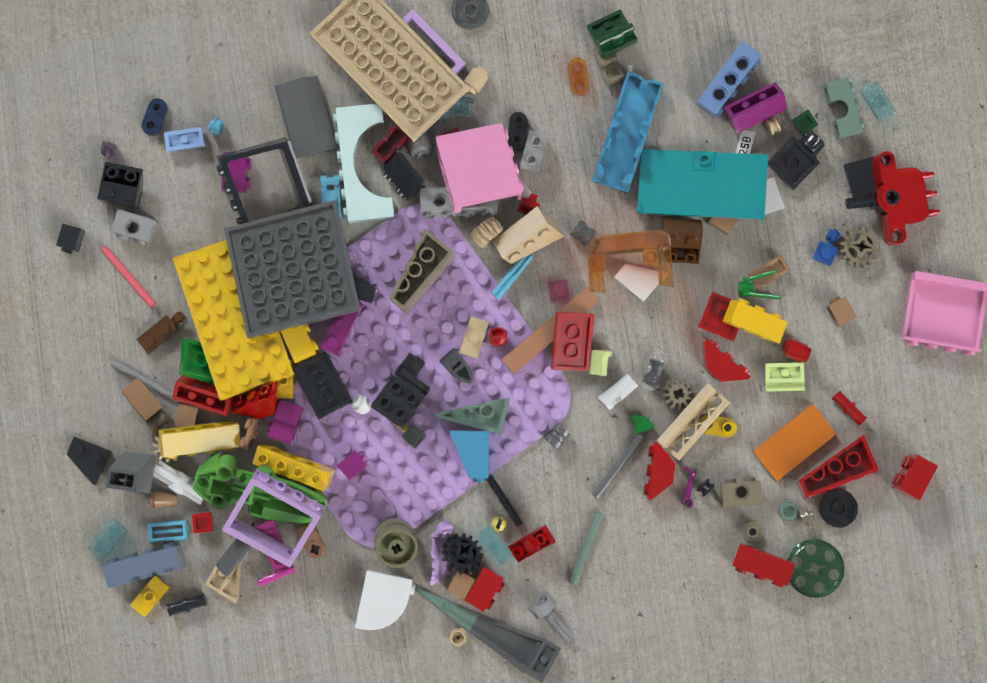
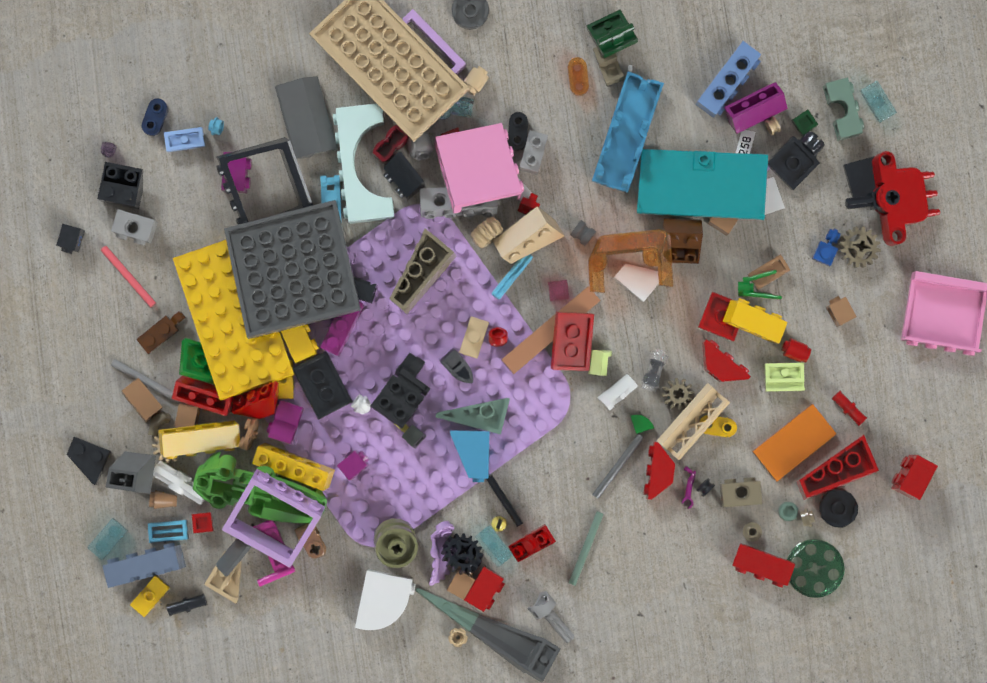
(557, 436): dark grey wheel -> none

